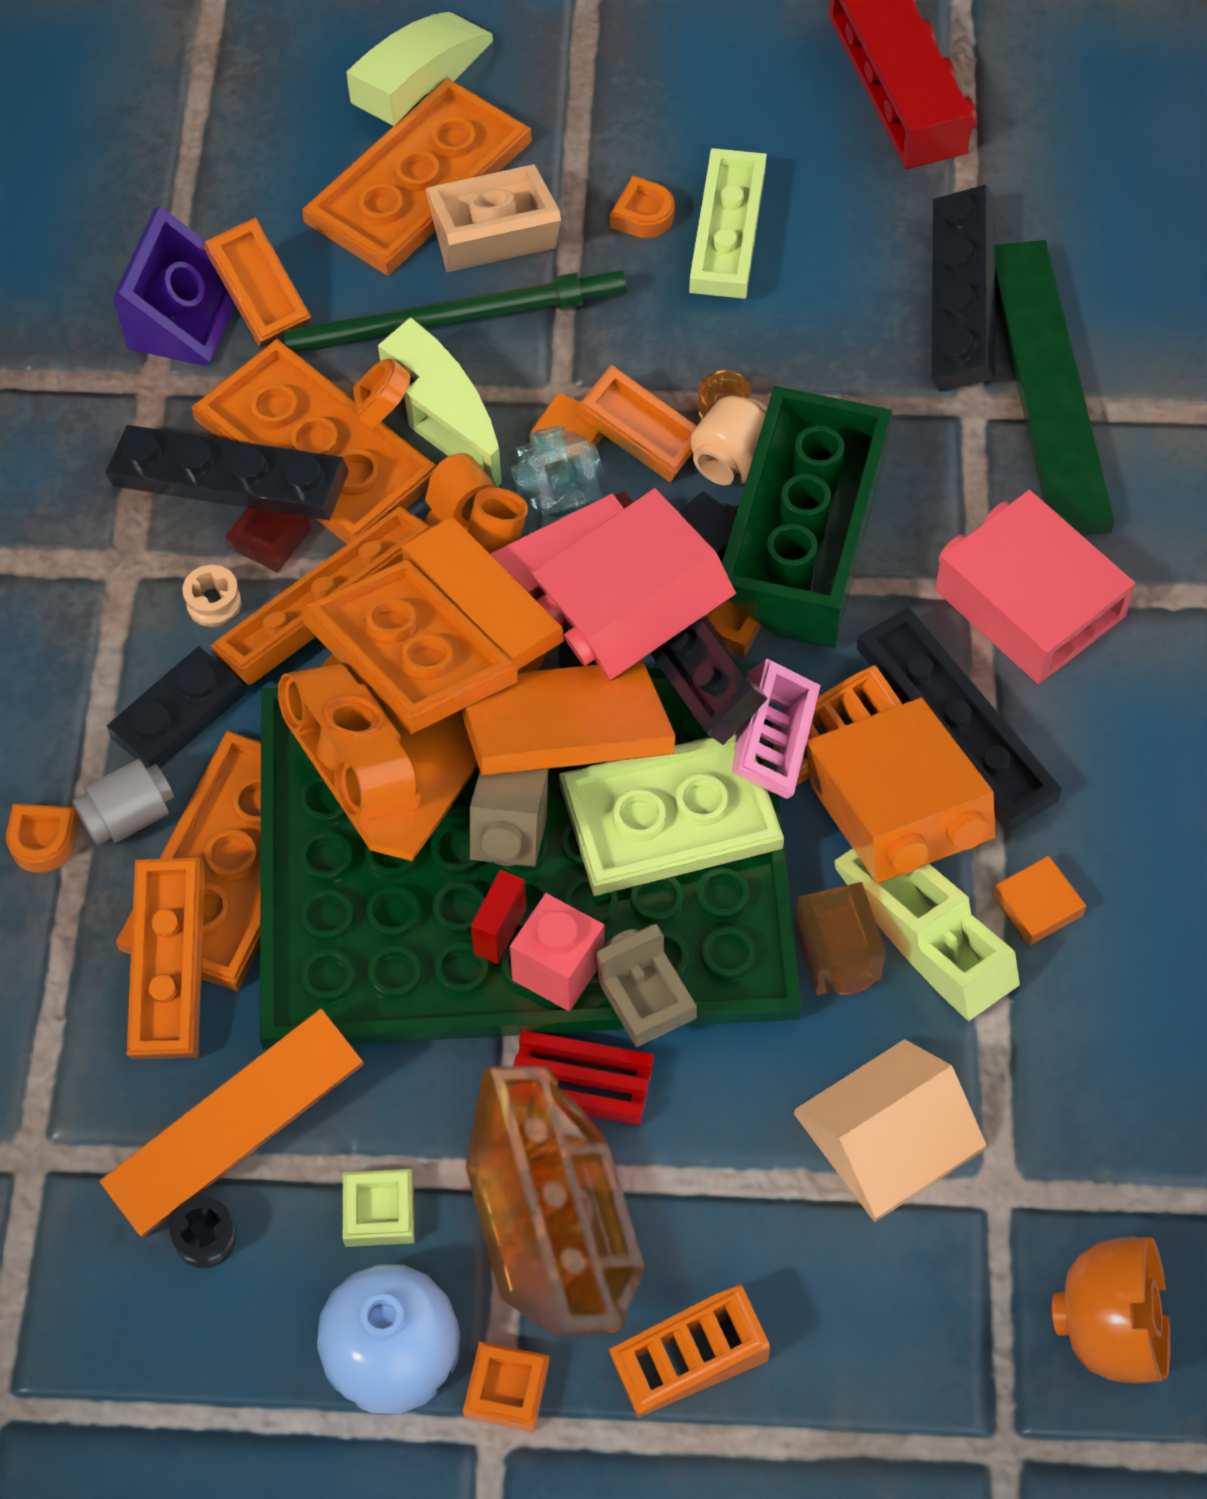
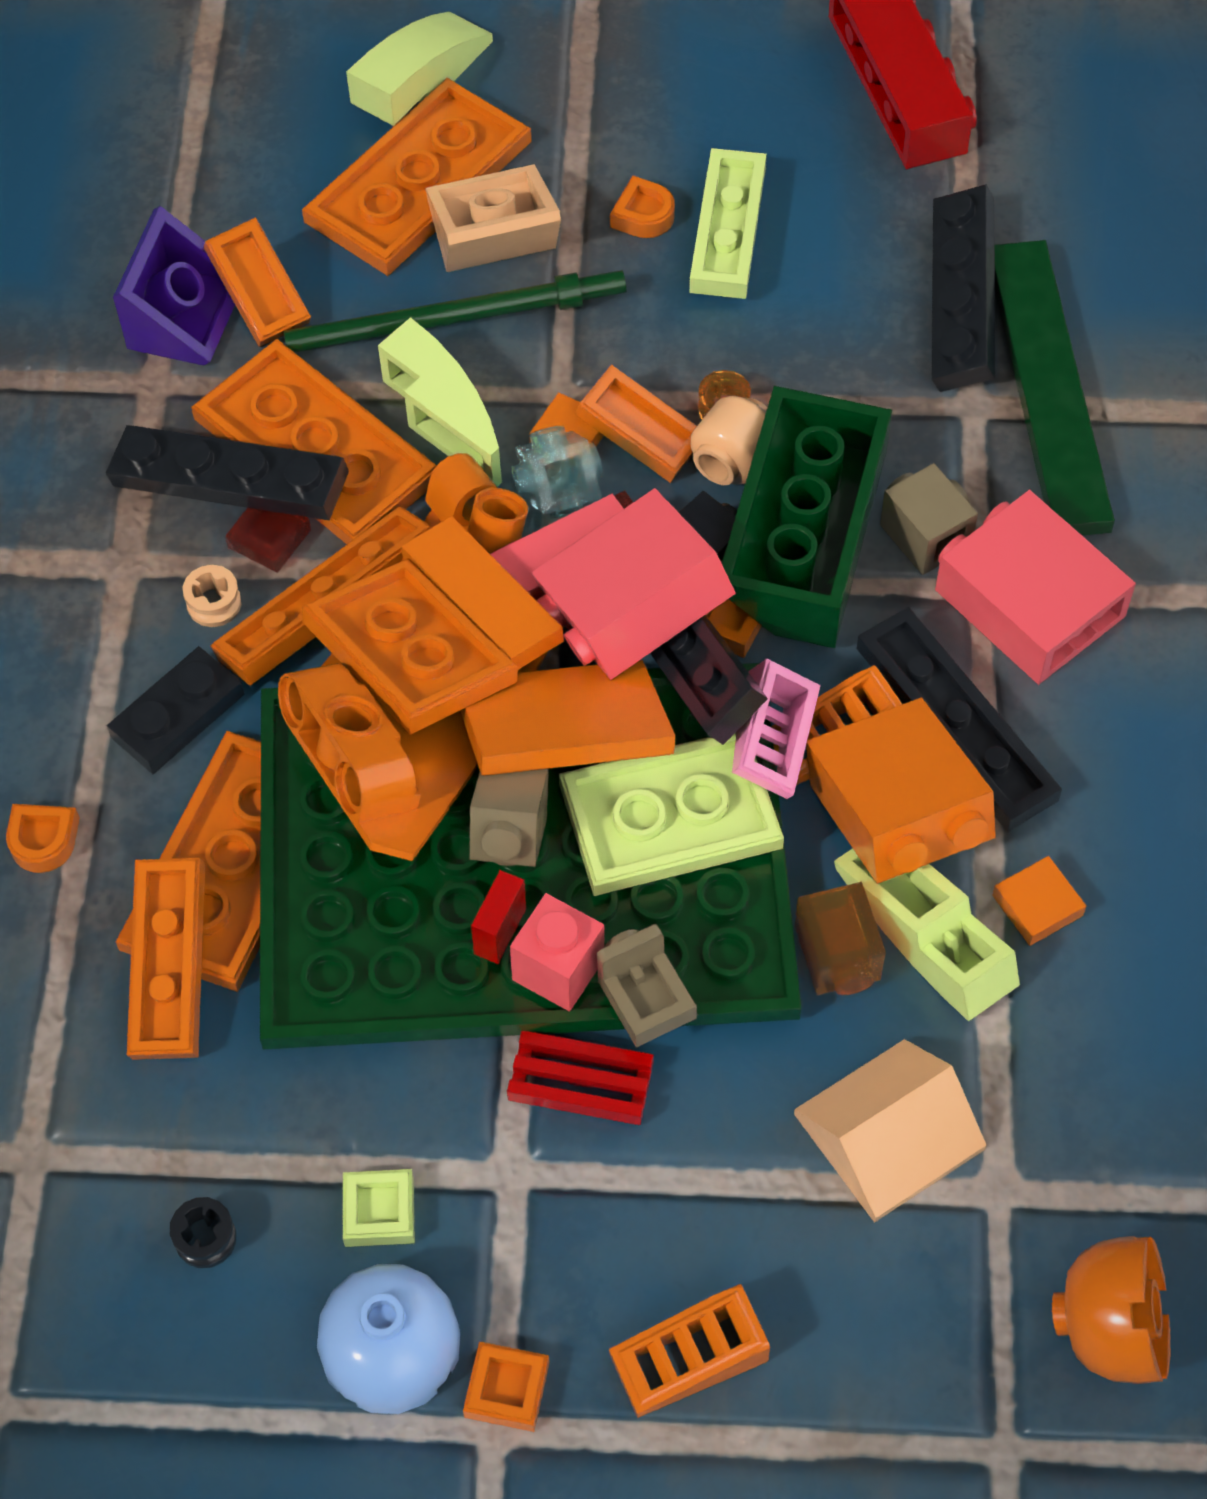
(123, 802): light grey brick -> none
(231, 1123): orange tile -> none
(380, 391): orange tile -> none
(551, 1205): clear orange wedge -> none
(925, 514): none -> dark tan brick

